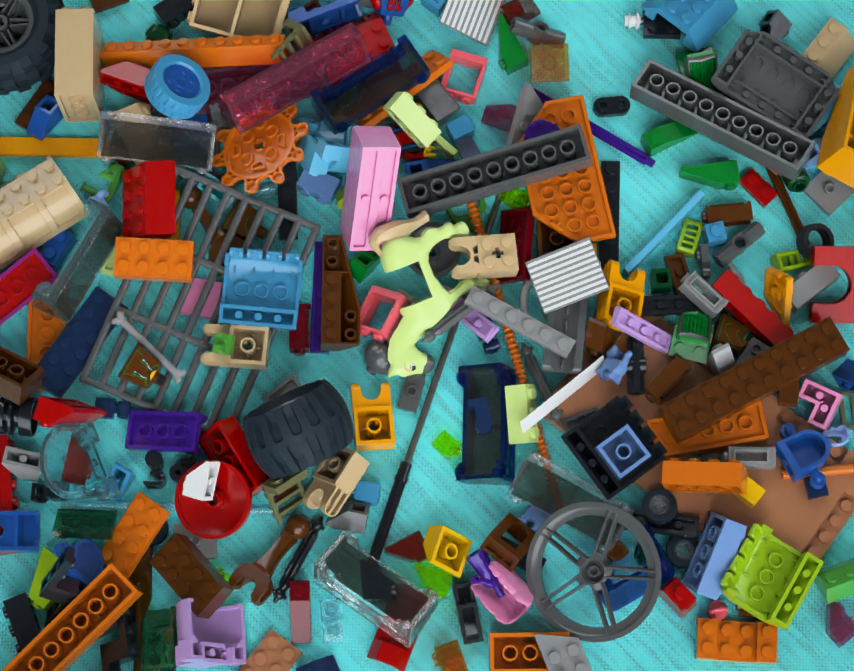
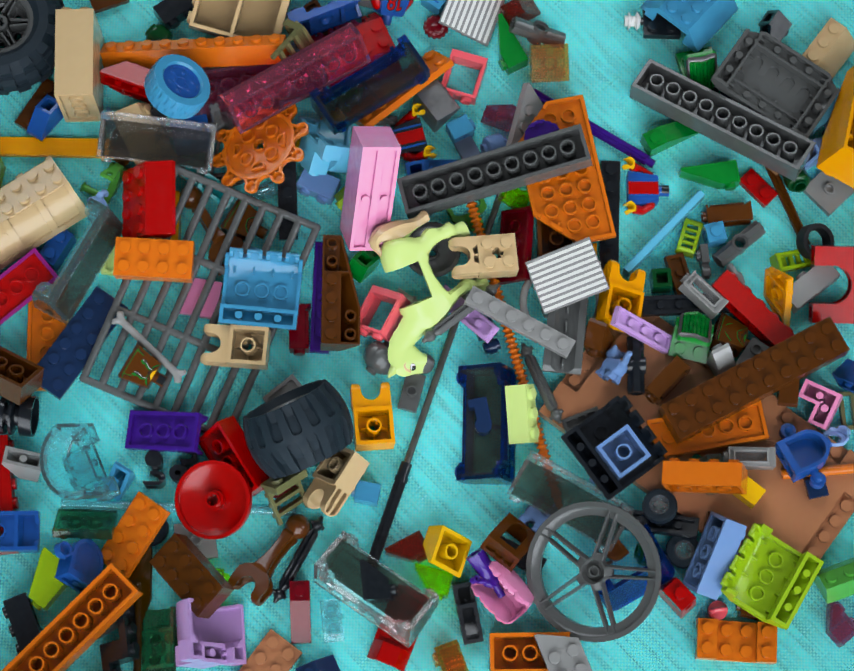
(44, 494): black leg -> none
(56, 411): red slope -> none
(58, 586): black bracket -> none
(76, 465): clear red slope -> none
(122, 409): dark blue plate -> none
(202, 481): white slope -> none
(223, 344): bright green tile -> none
(351, 517): dark grey slope -> none
(412, 119): yellowish green brick -> none
(433, 28): none -> dark red piece
(445, 148): yellowish green tile -> none
(447, 445): clear neon green bracket -> none
(493, 142): none -> medium blue head
(561, 395): white sticker -> none
(612, 108): black plate -> none
(642, 188): none -> torso

